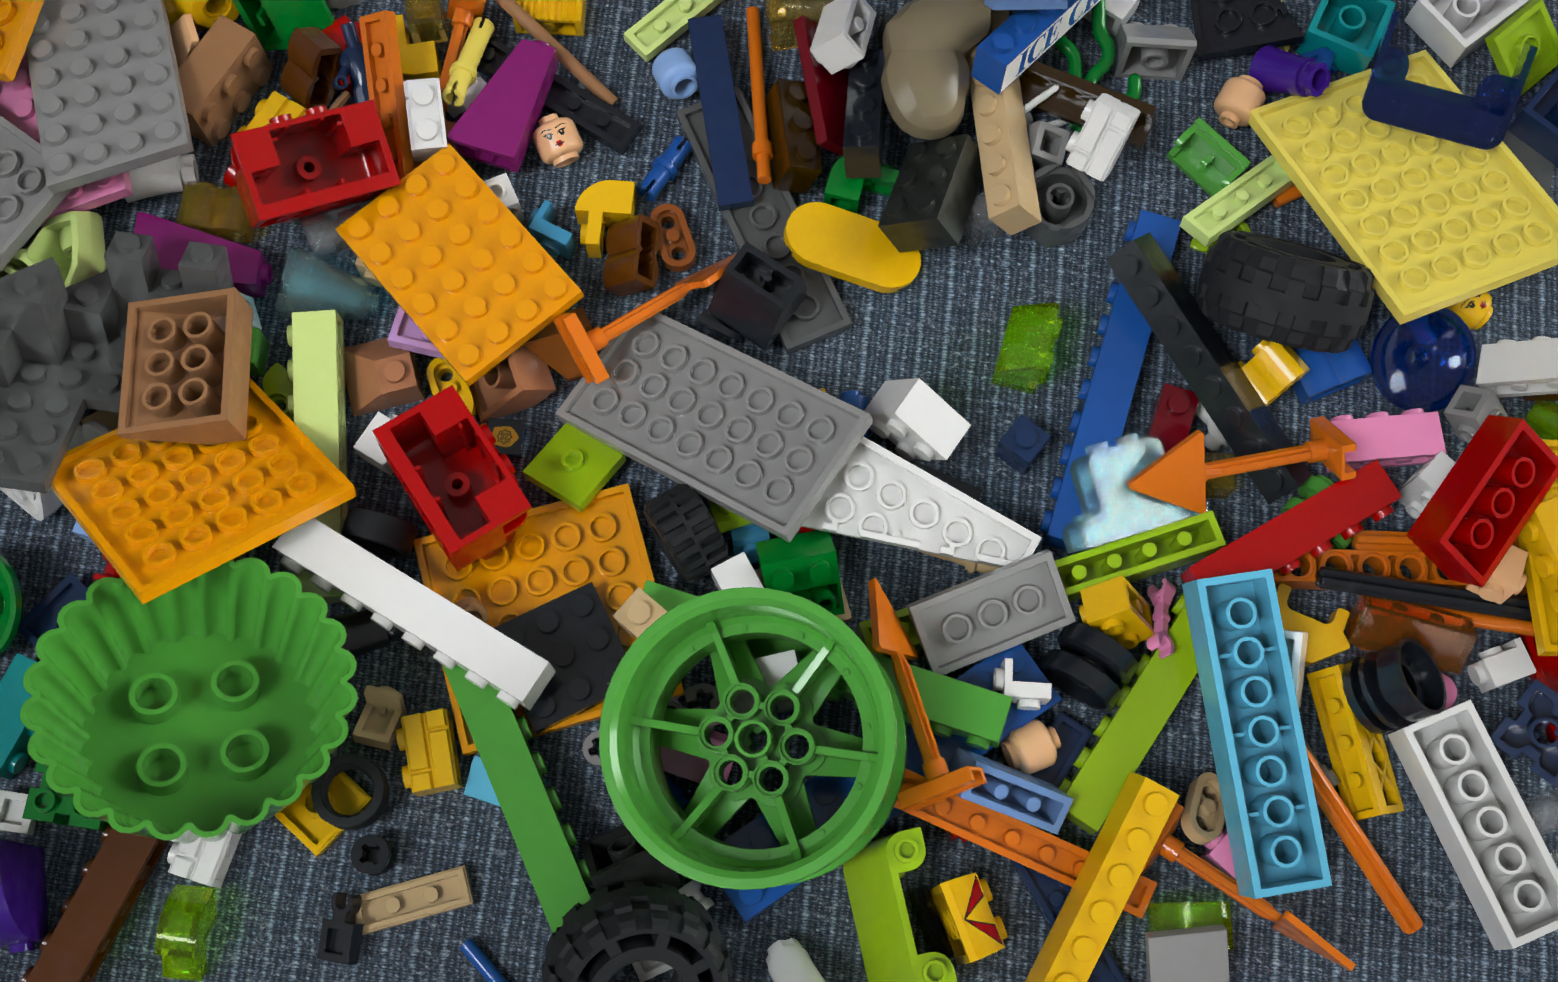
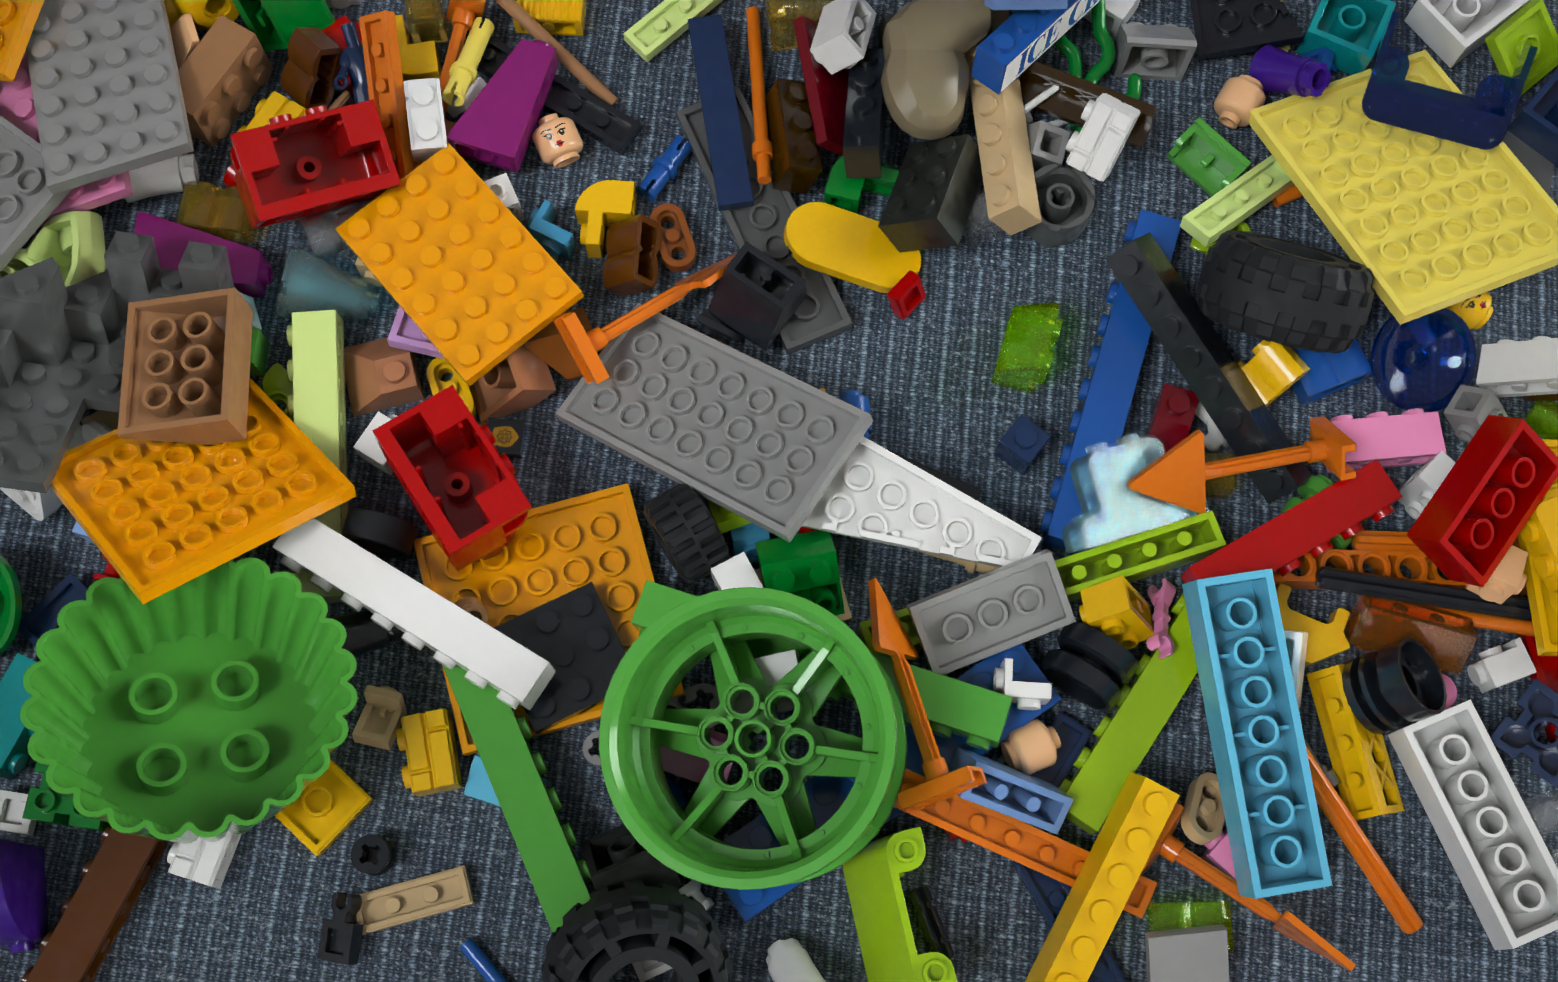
(184, 930): clear neon green brick -> none
(371, 813): black tyre -> none
(574, 467): lime plate -> none
(638, 613): tan brick -> none
(675, 73): light blue head -> none
(906, 295): none -> red tile
(916, 420): white brick -> none
(968, 918): yellow slope -> none

